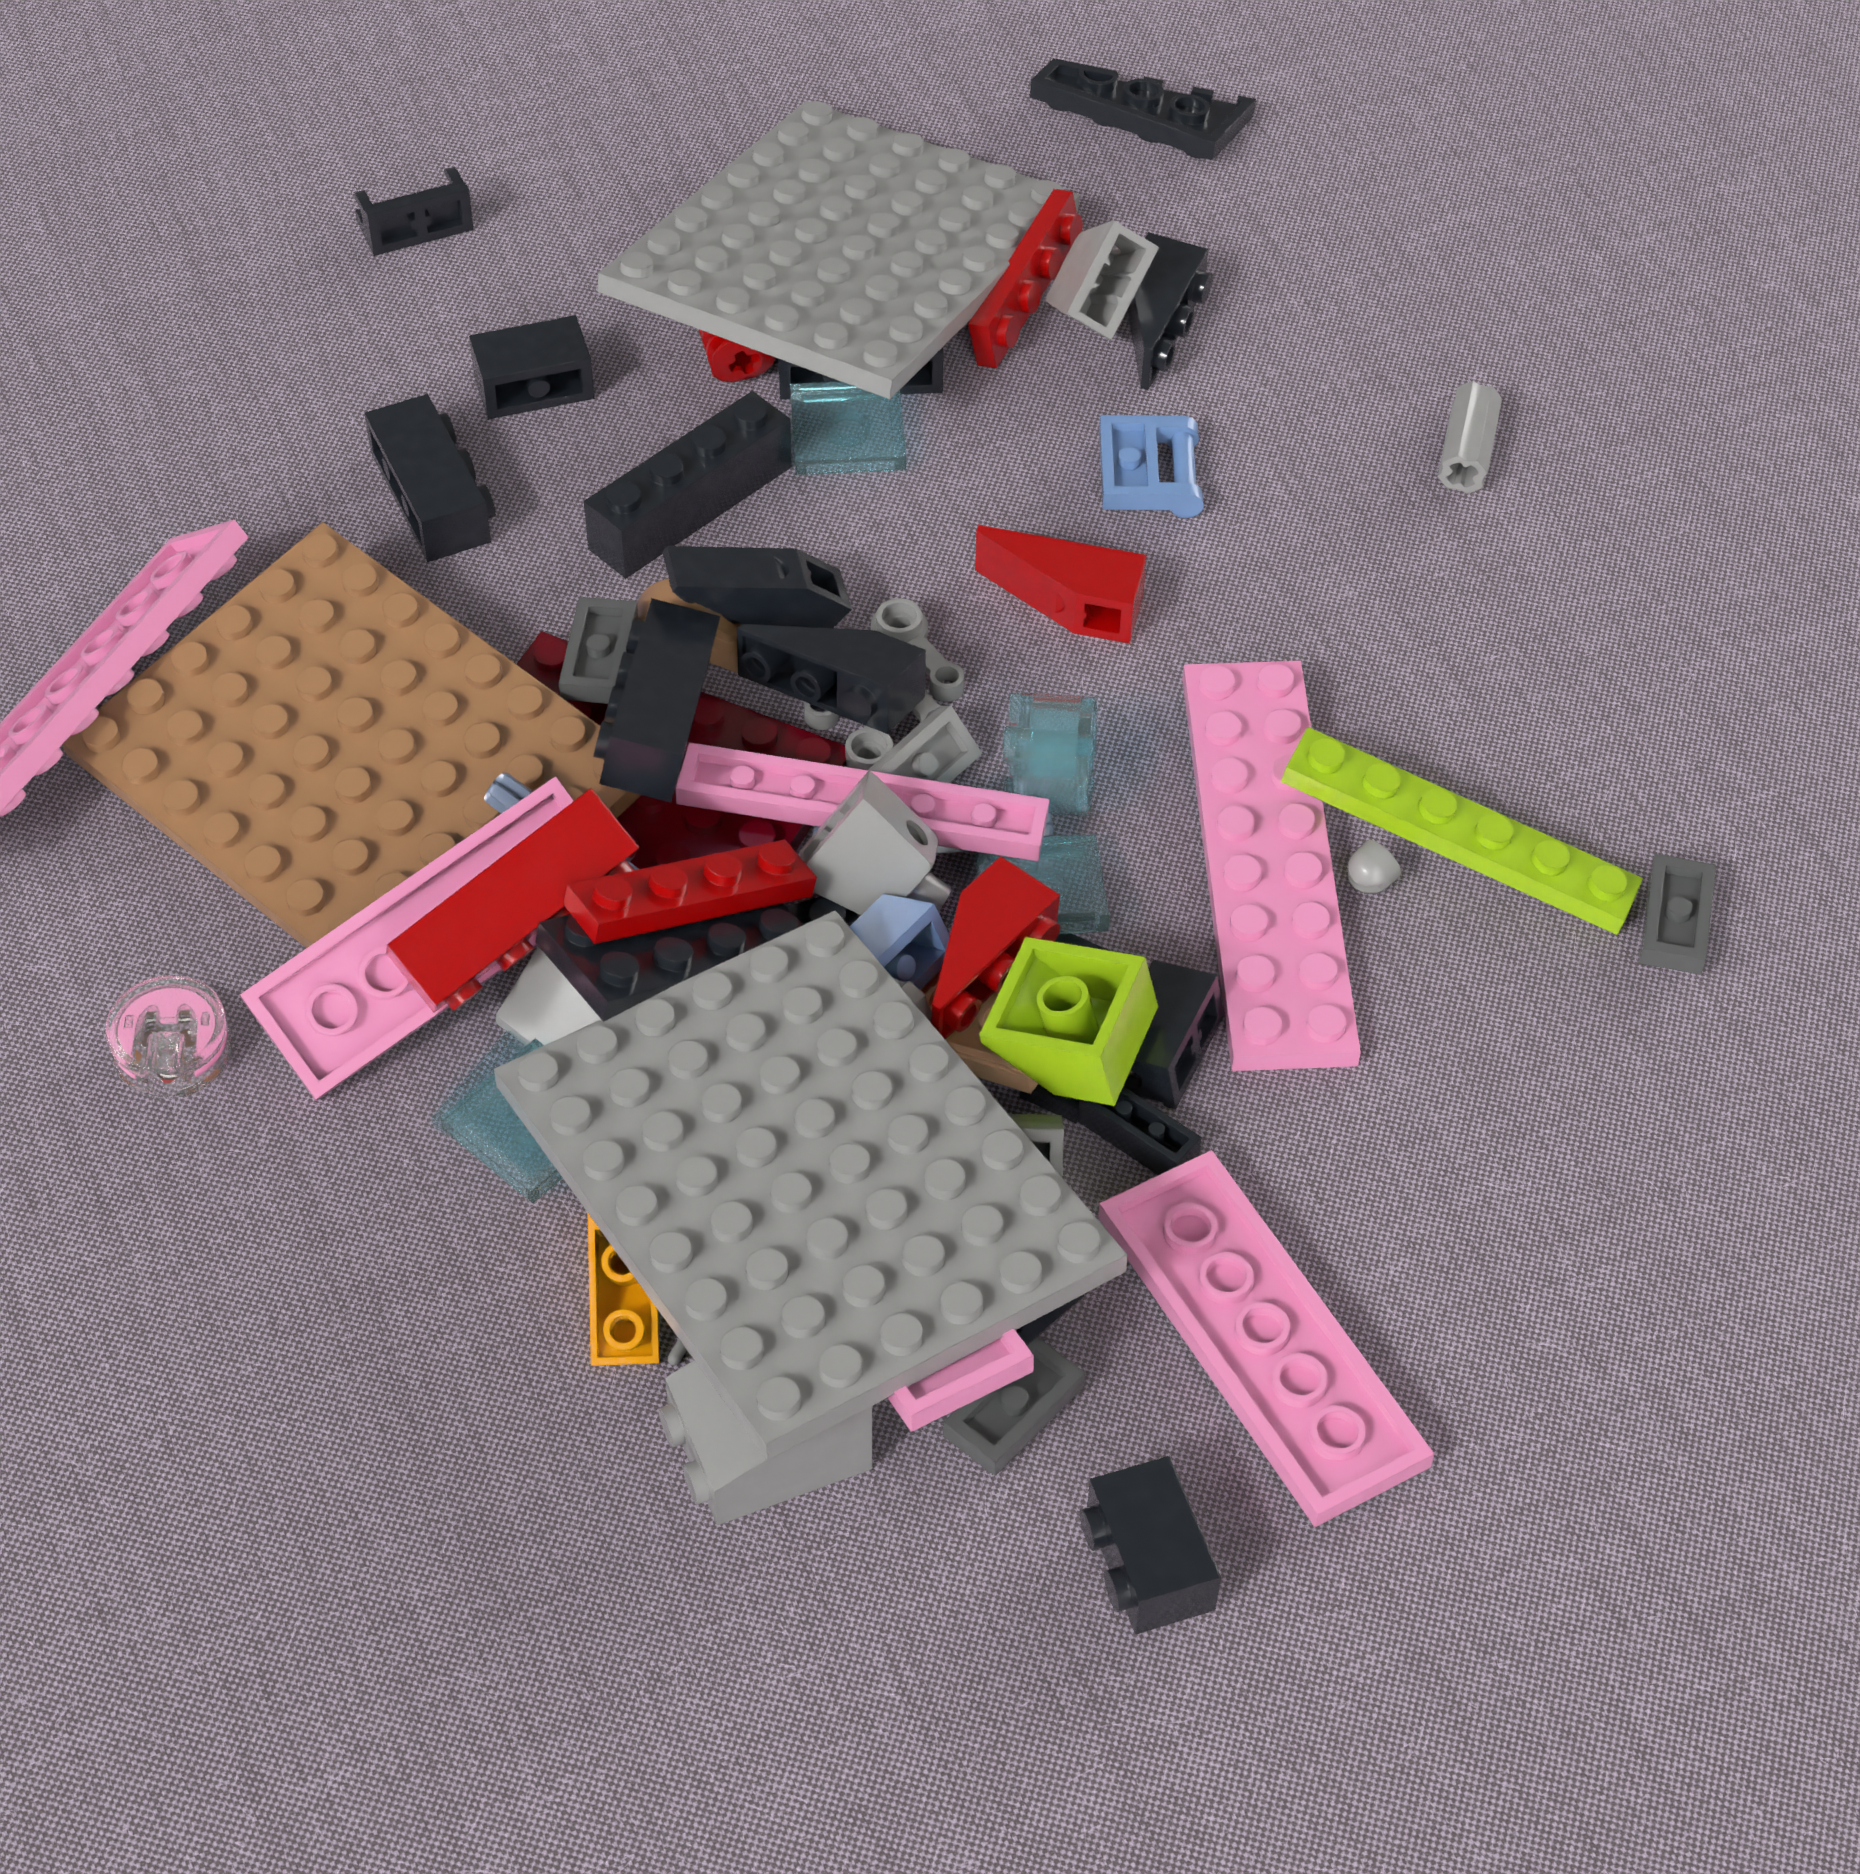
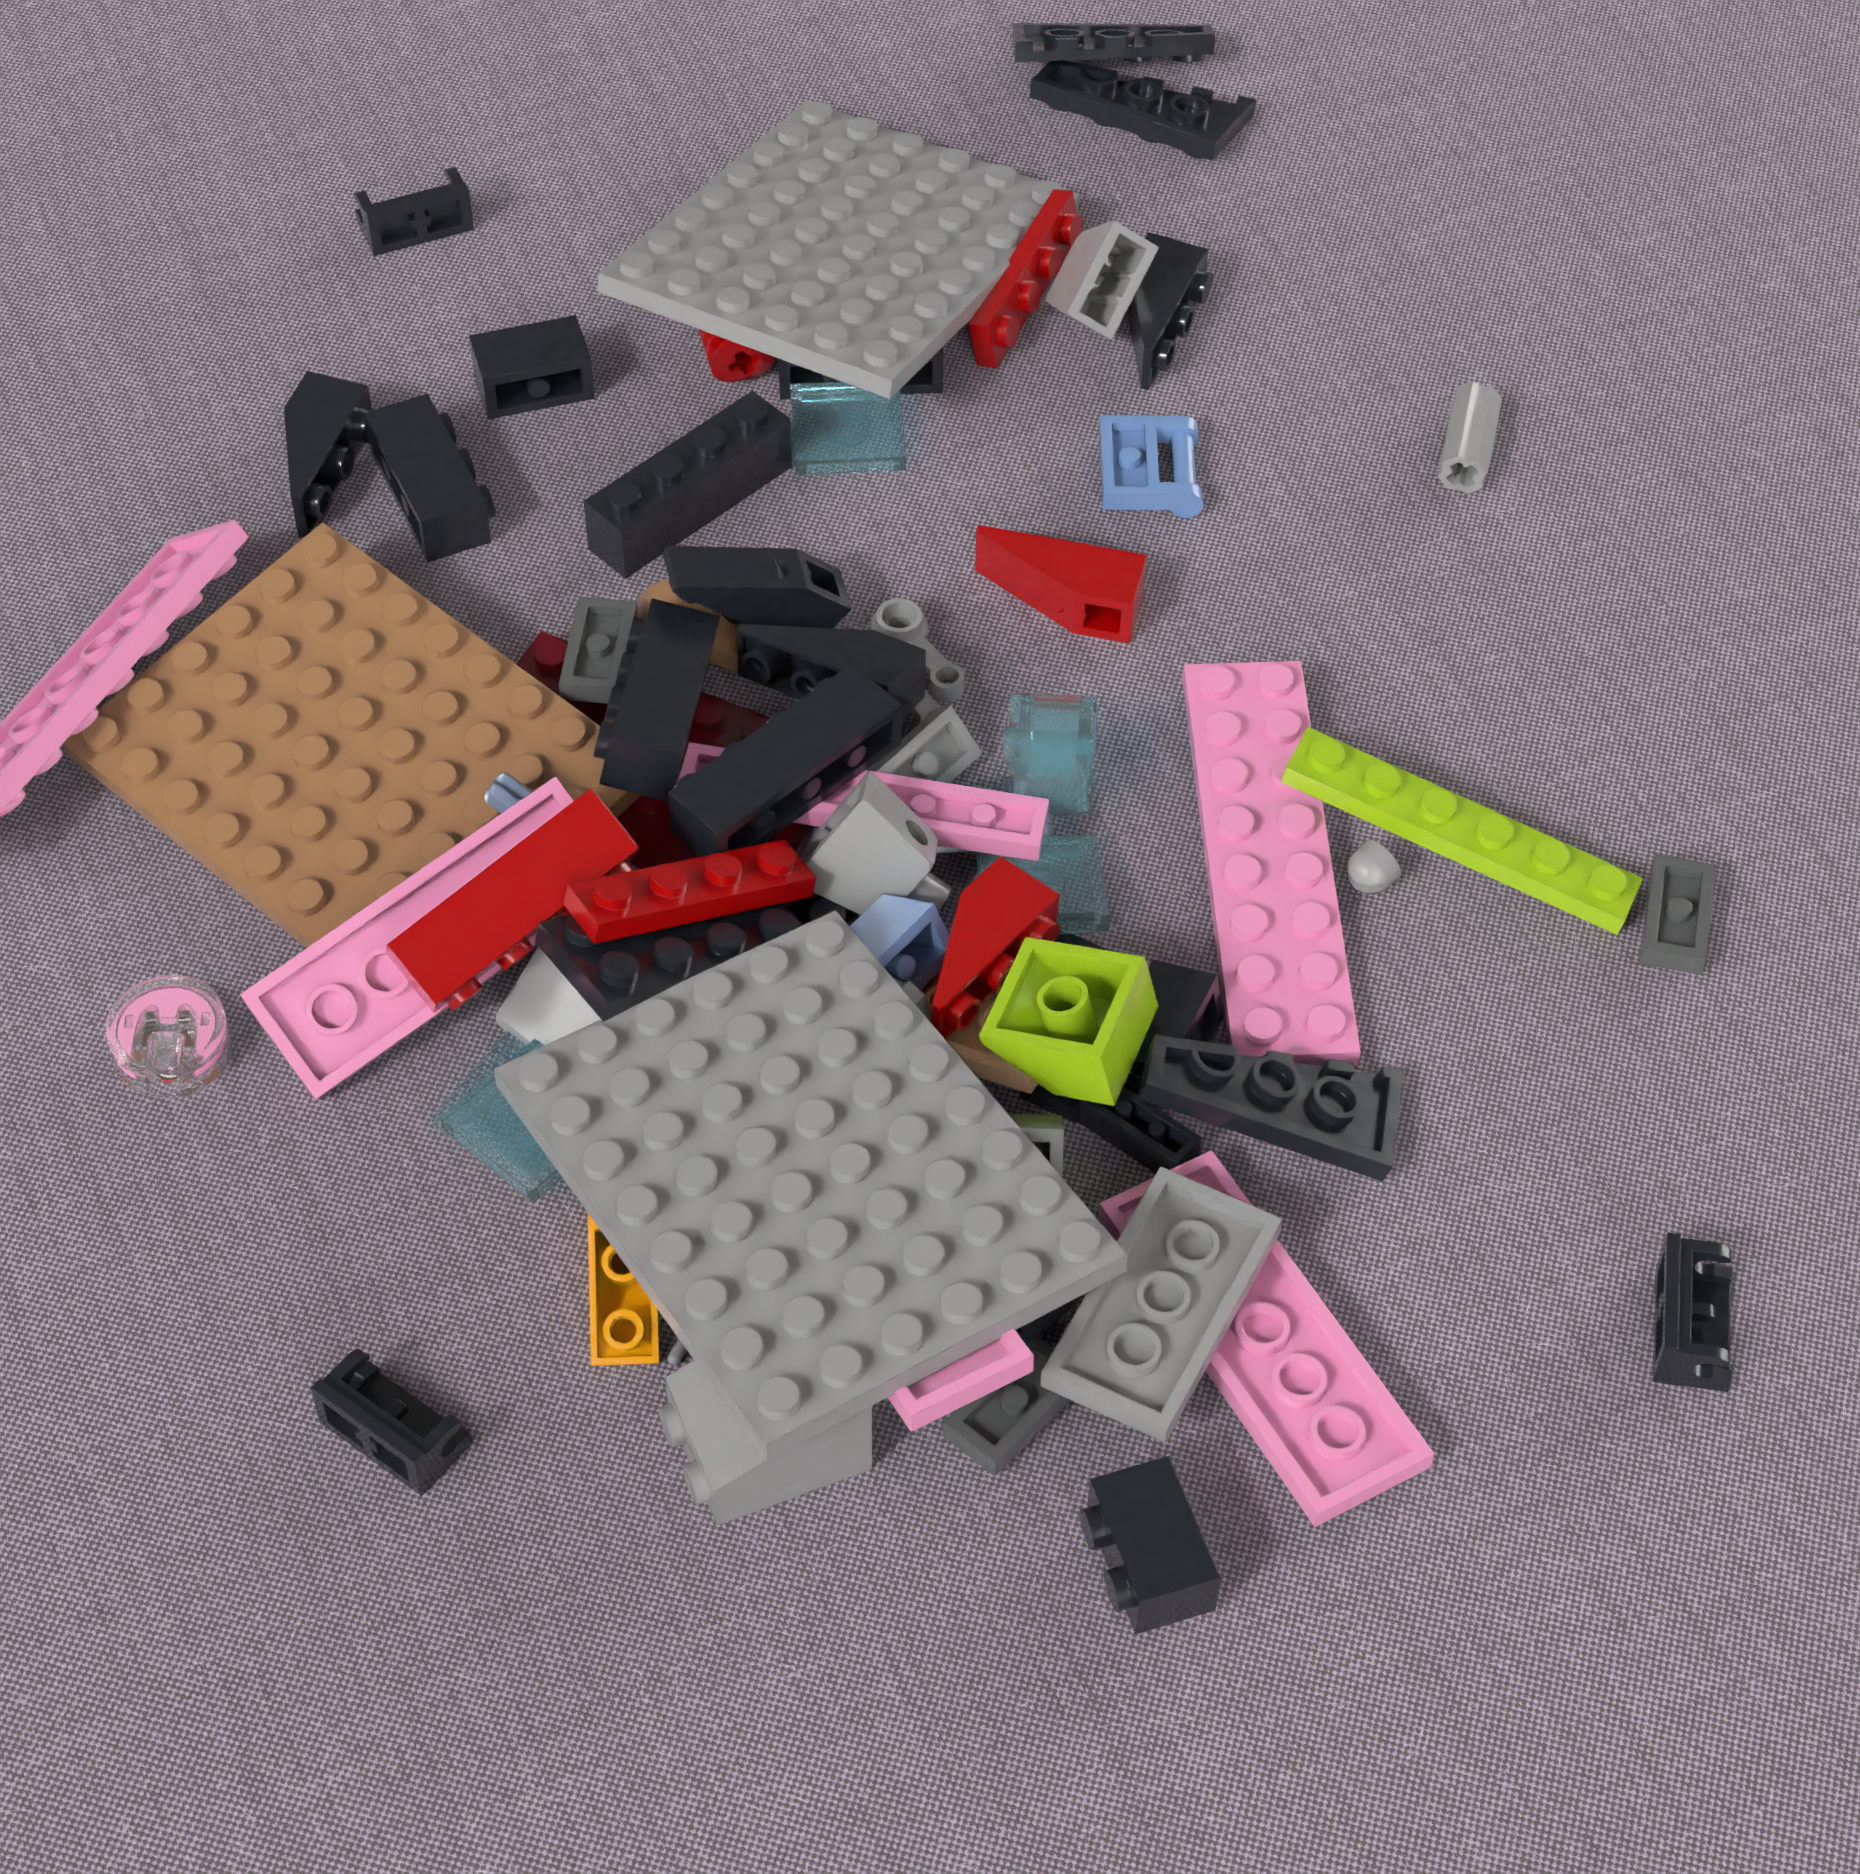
(322, 438): none -> black slope
(388, 1423): none -> black hinge
(786, 765): none -> black brick
(1107, 41): none -> black wing
(1154, 1329): none -> light grey plate
(1302, 1107): none -> black wing
(1692, 1314): none -> black hinge

